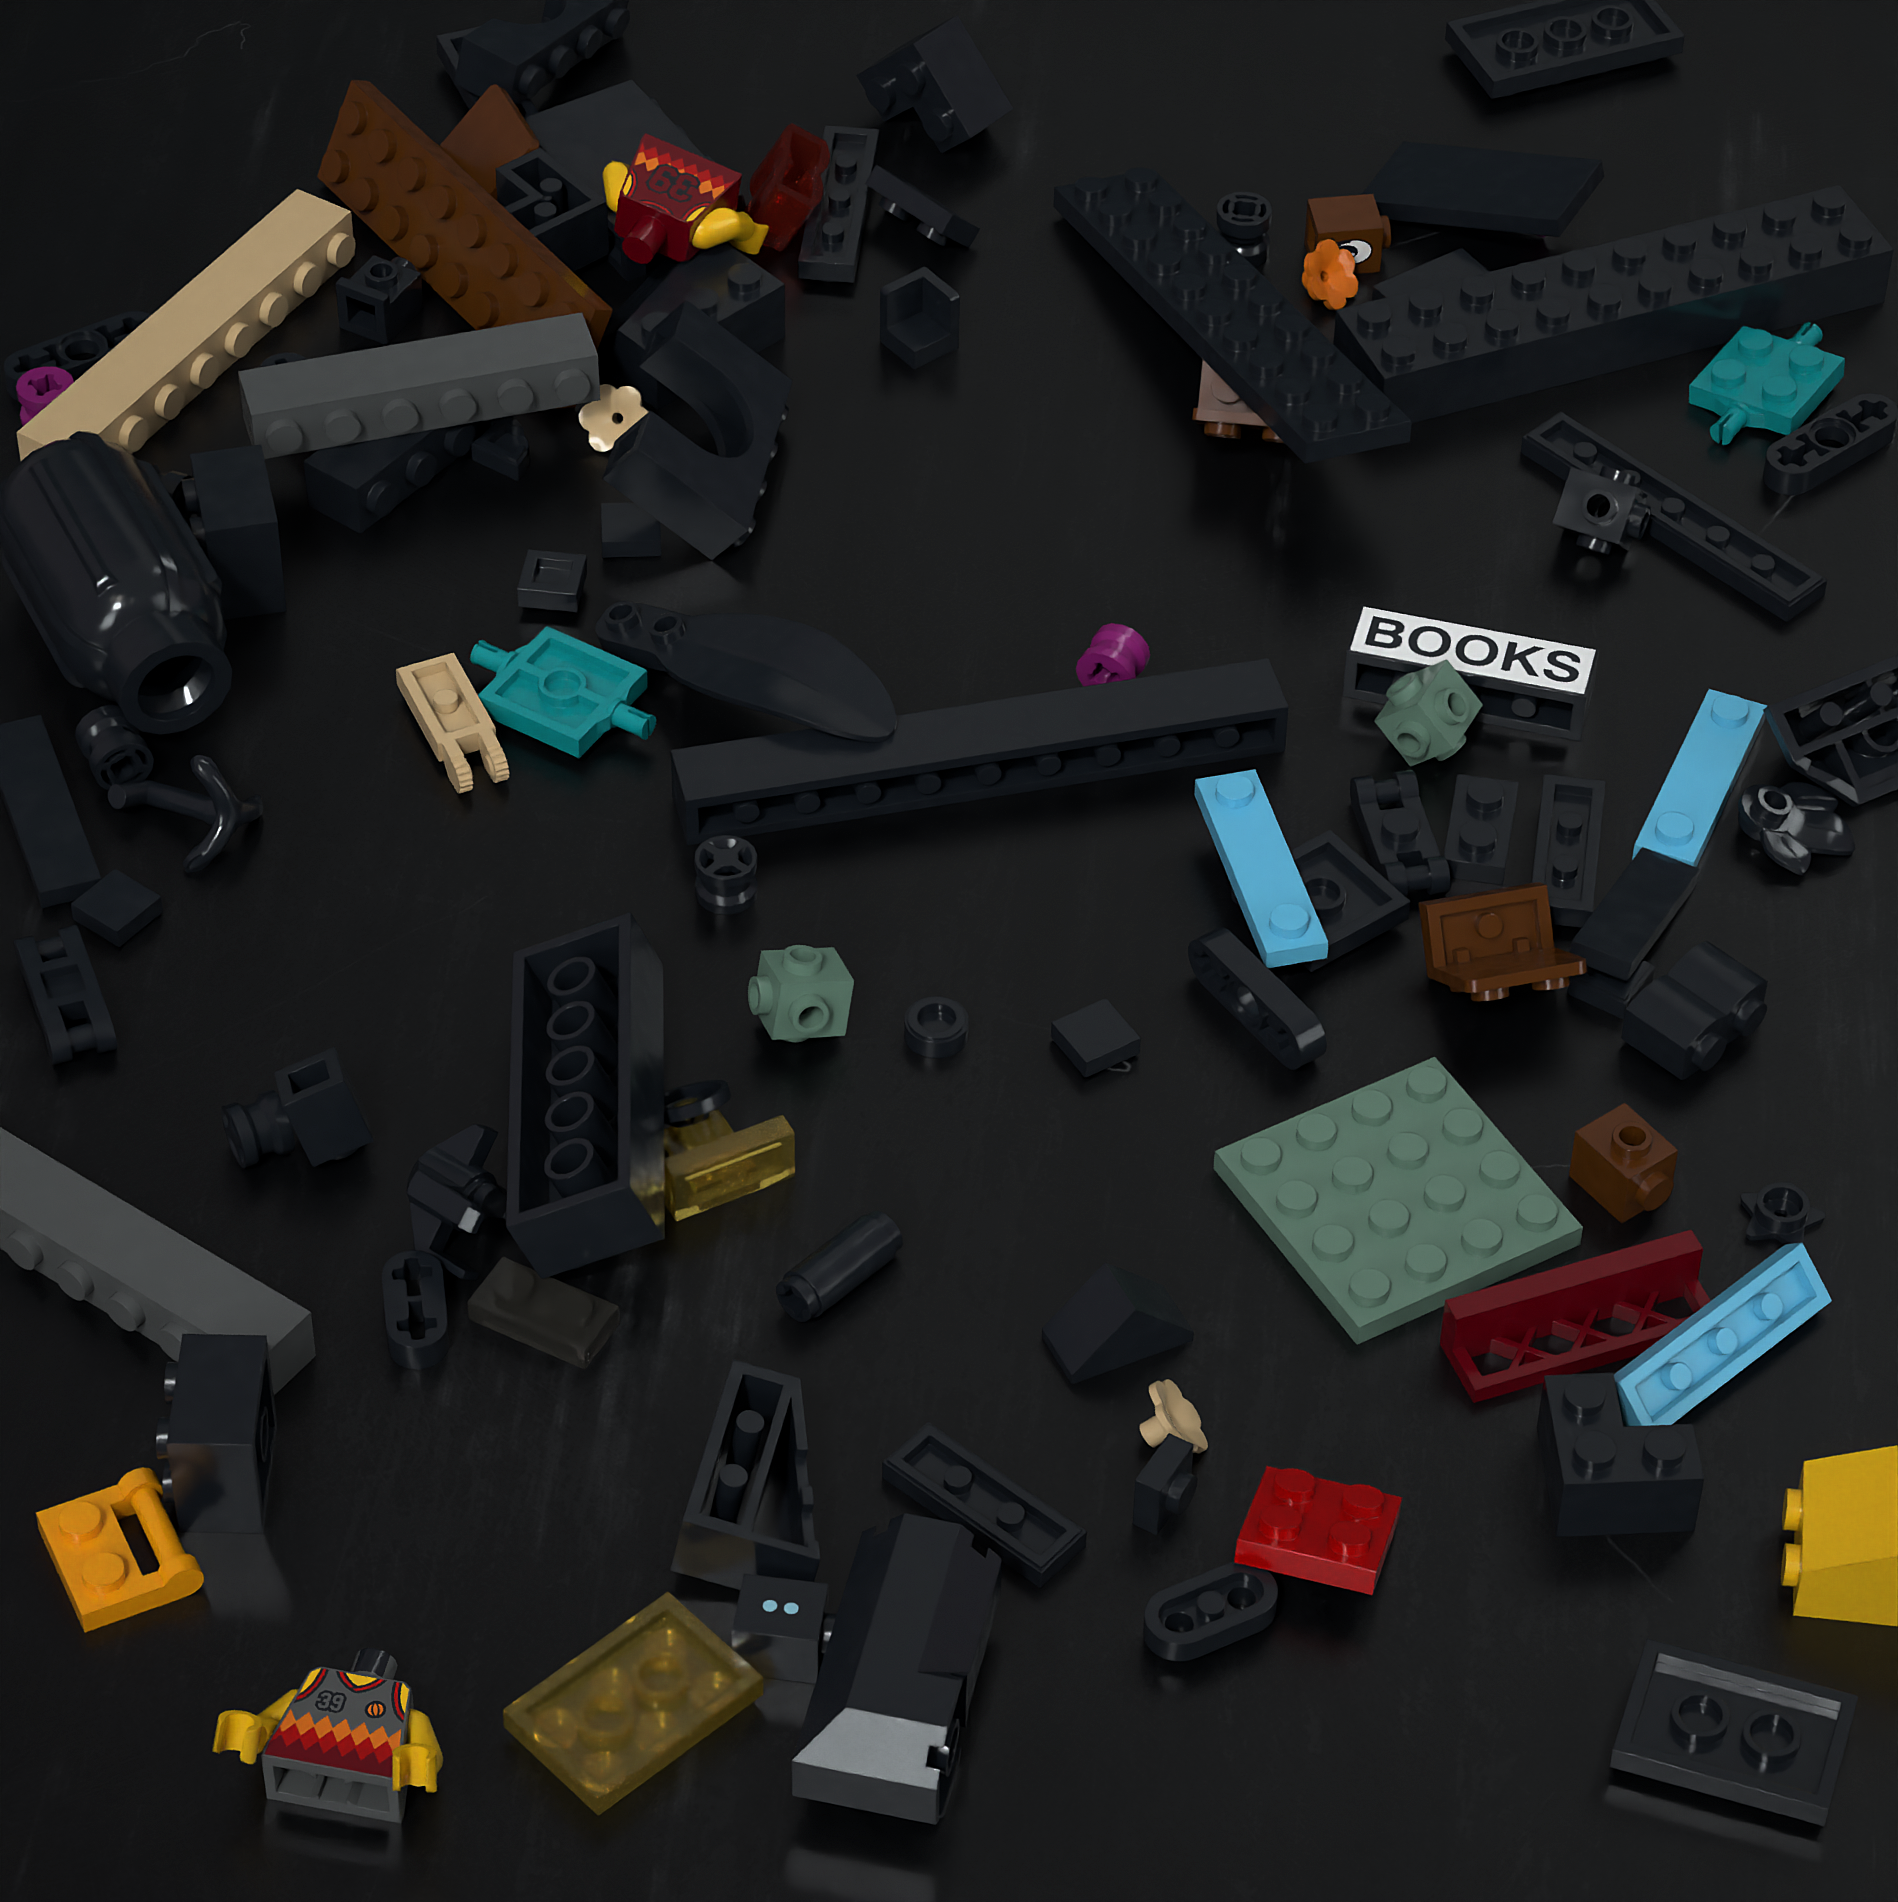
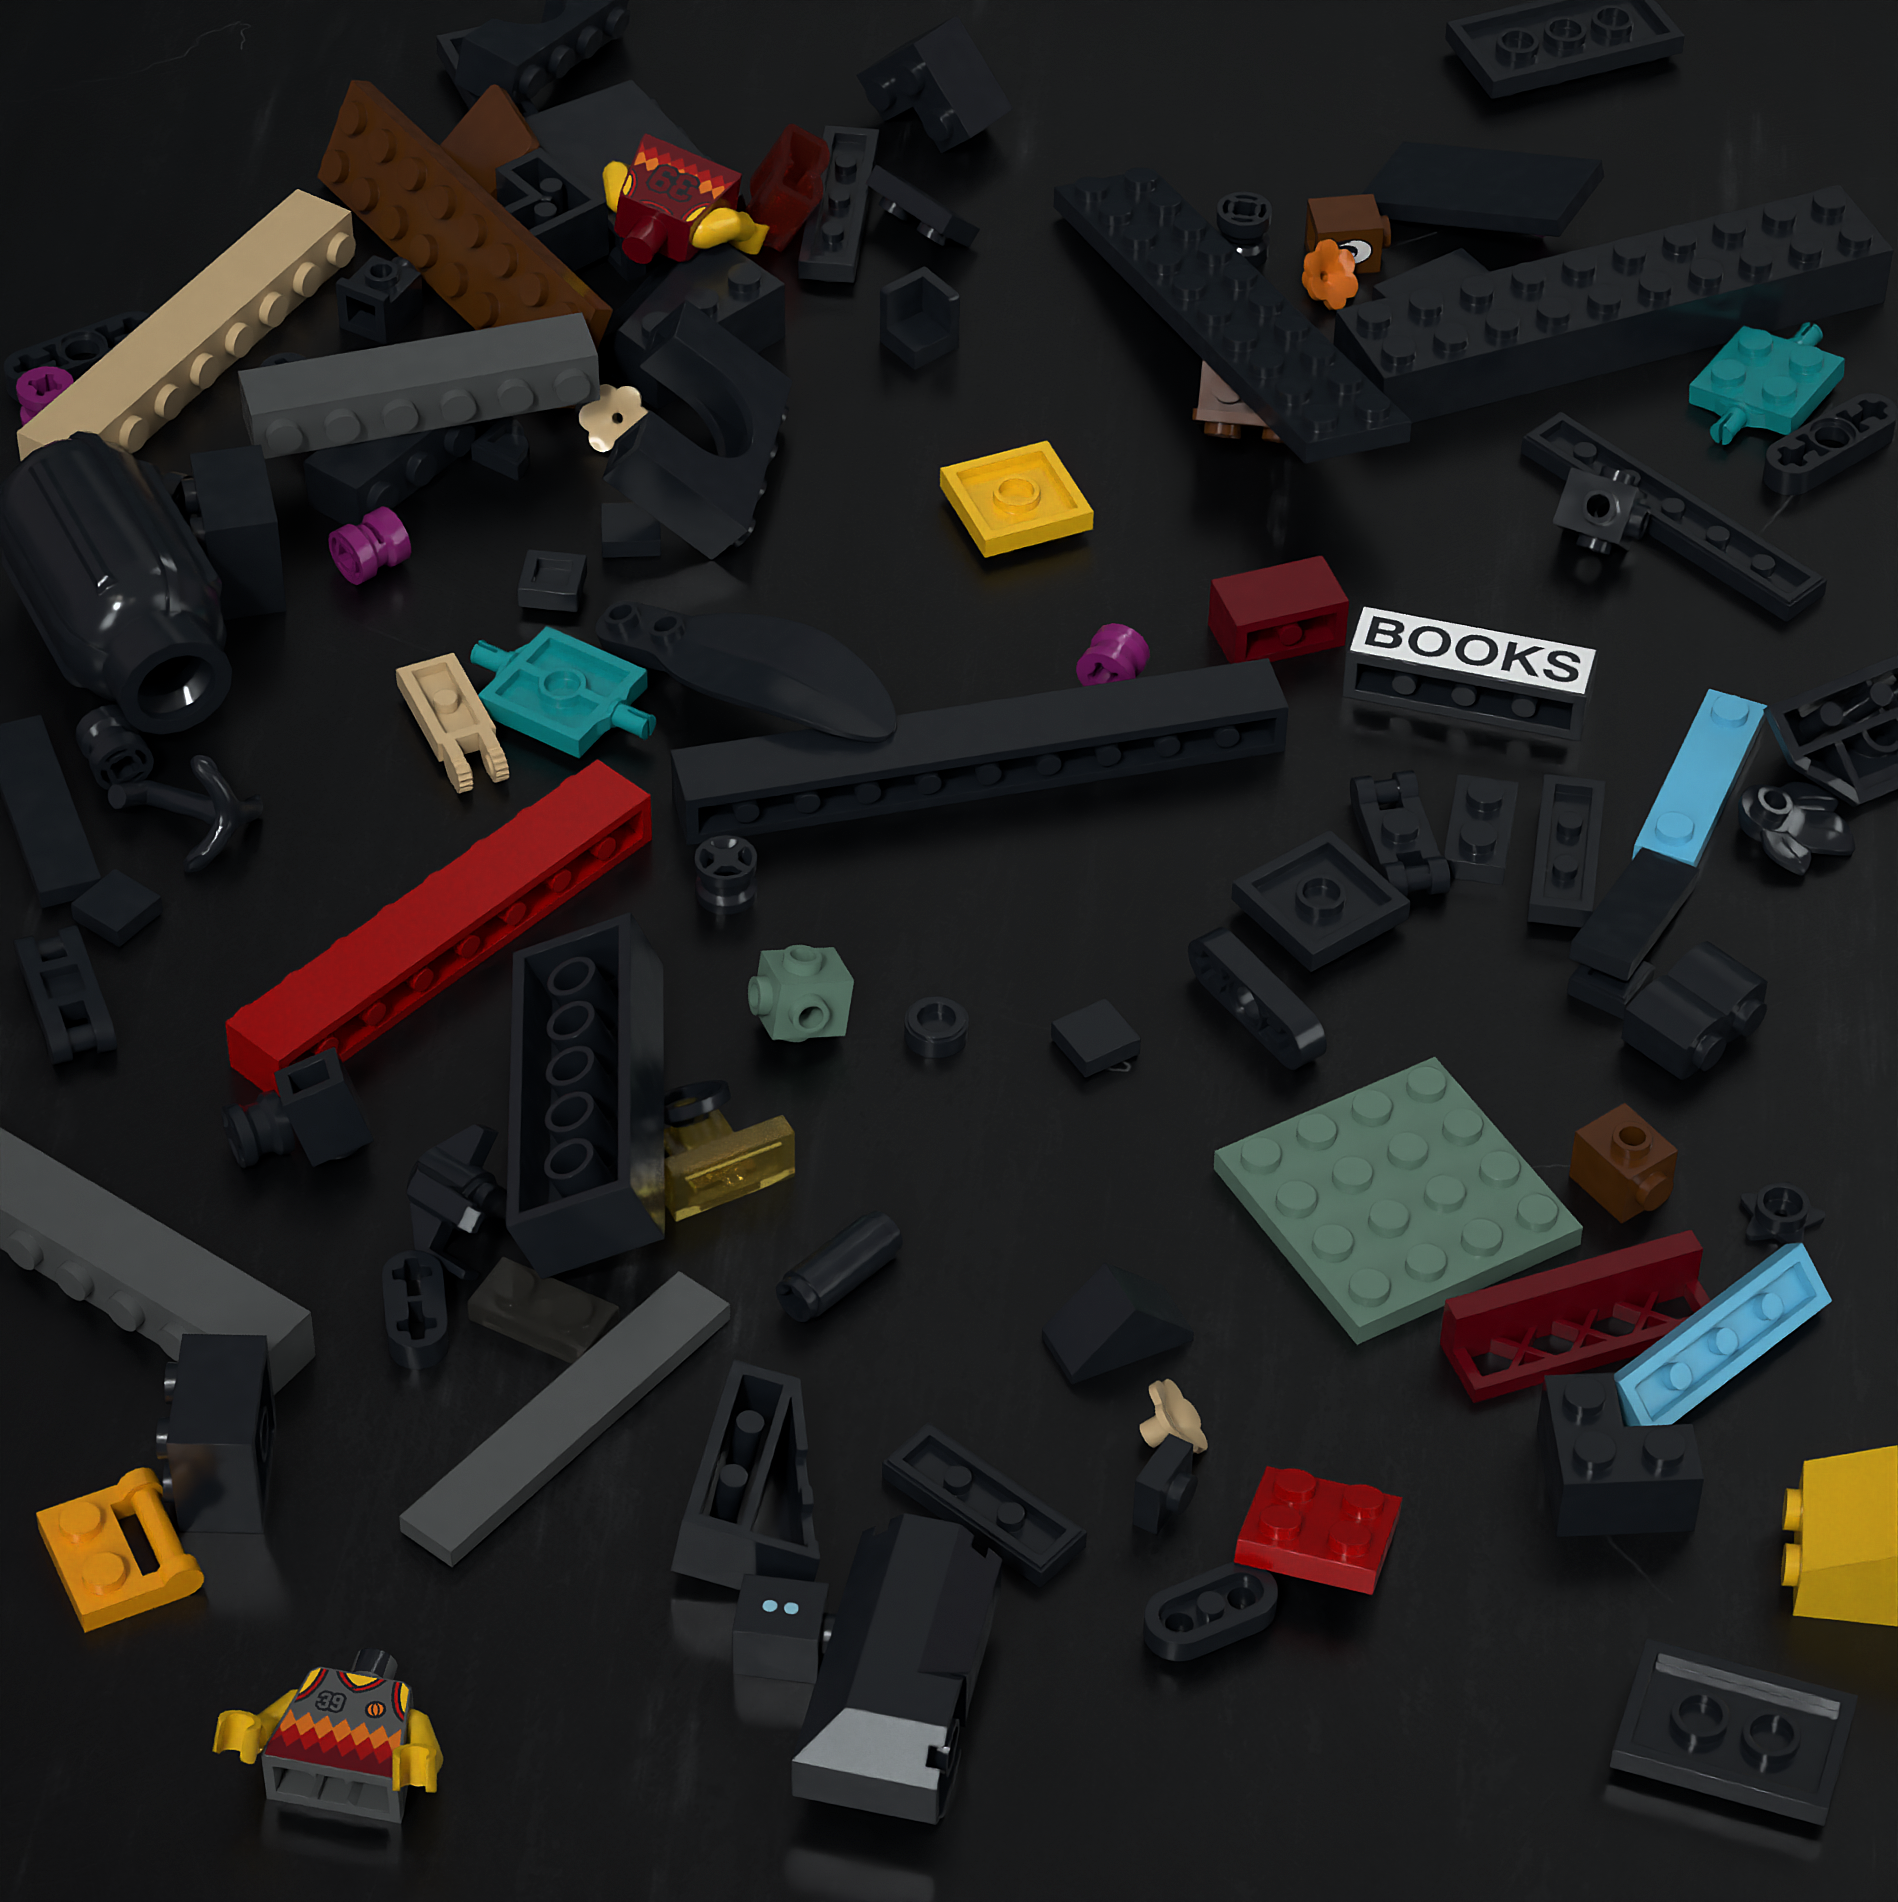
(366, 547): none -> magenta wheel
(443, 926): none -> red brick
(564, 1419): none -> dark grey tile
(633, 1703): clear yellow plate -> none
(1016, 499): none -> yellow plate
(1261, 869): medium azure plate -> none
(1278, 611): none -> dark red brick
(1428, 713): sand green brick -> none
(1495, 942): reddish brown bracket -> none

